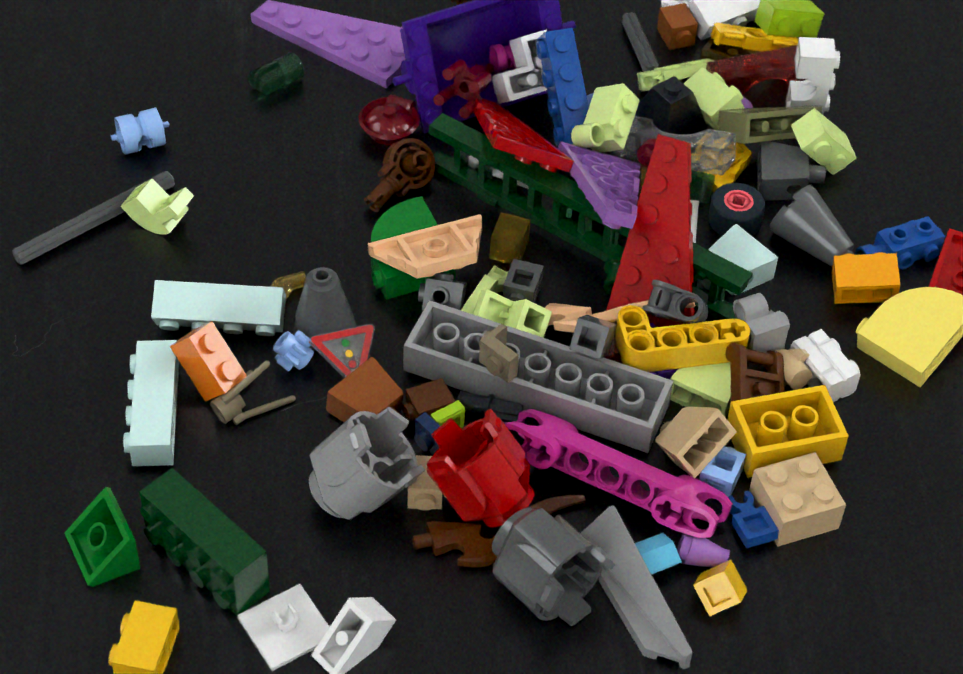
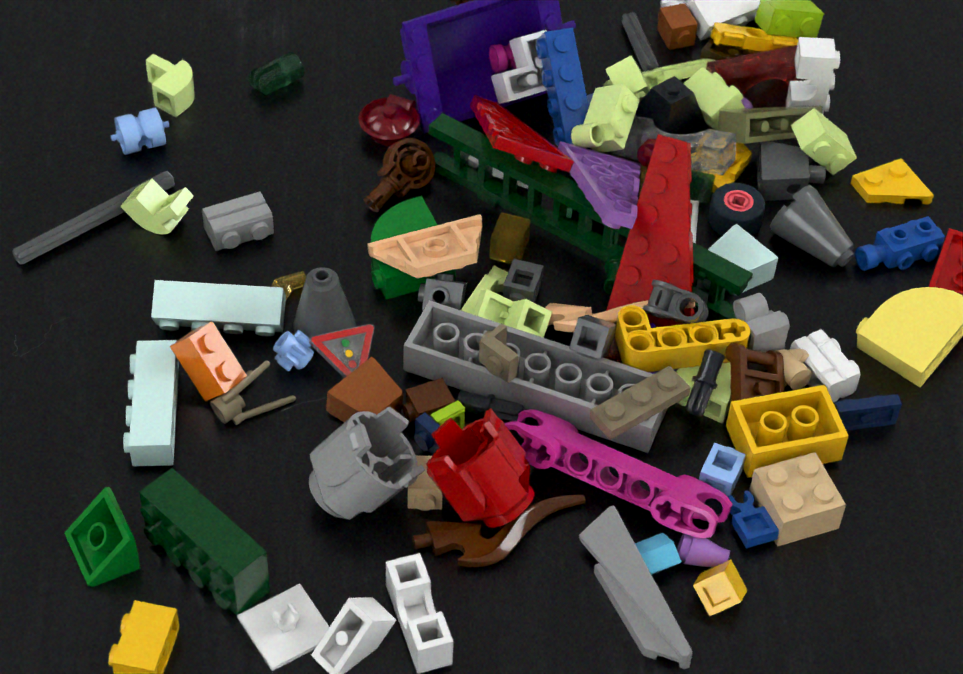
(170, 84): none -> yellowish green brick
(238, 221): none -> light grey brick
(353, 43): medium lavender wing -> none
(413, 603): none -> white arch
(467, 84): dark red plant -> none
(547, 564): dark grey piece -> none
(628, 72): none -> yellowish green hinge
(639, 402): none -> dark tan plate
(695, 437): tan torso -> none
(704, 382): none -> black axle
(865, 277): light orange brick -> none
(869, 412): none -> dark blue plate
(891, 184): none -> yellow wing

